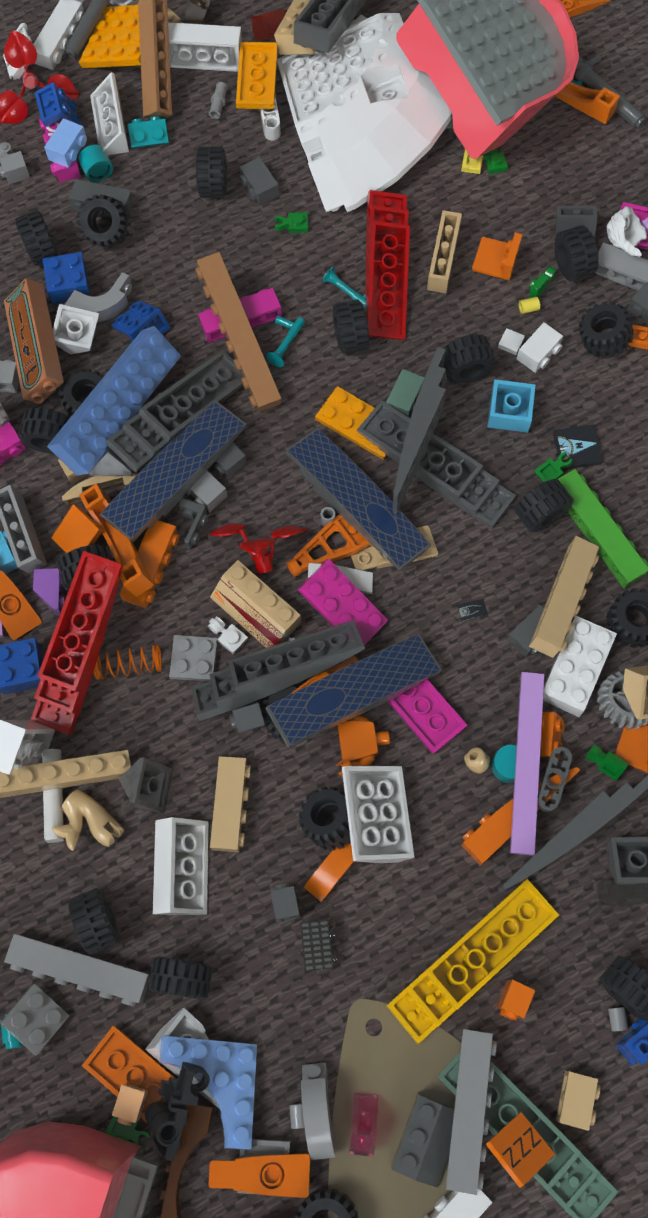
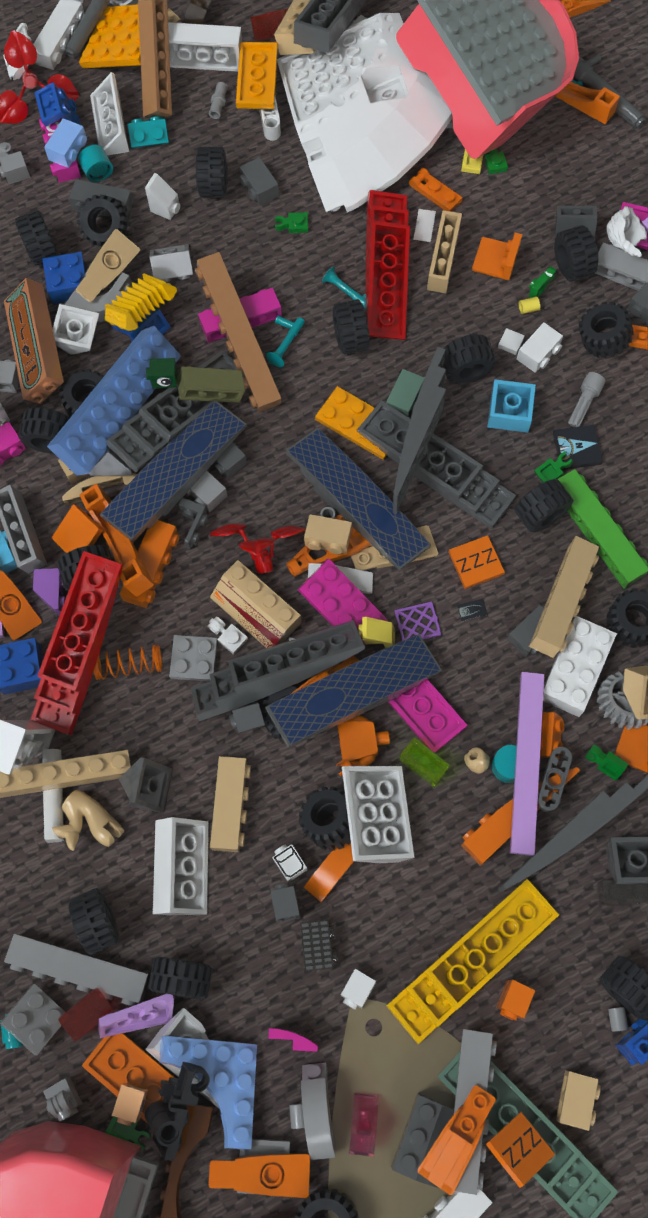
(62, 1099): none -> light grey brick
(86, 1014): none -> clear red panel
(107, 265): none -> tan piece
(137, 1017): none -> lavender wing
(138, 301): none -> yellow piece
(162, 197): none -> white slope
(162, 373): none -> dark green brick
(171, 262): none -> light grey slope
(210, 384): none -> olive brick
(289, 862): none -> white brick
(300, 1042): none -> dark pink slope
(328, 534): none -> tan brick
(357, 990): none -> white brick
(377, 631): none -> light yellow slope
(408, 617): none -> medium lavender window
(424, 225): none -> white sticker
(424, 762): none -> clear neon green brick
(435, 190): none -> orange plate
(457, 1142): none -> orange piece
(476, 562): none -> orange tile
(590, 389): none -> light grey piece

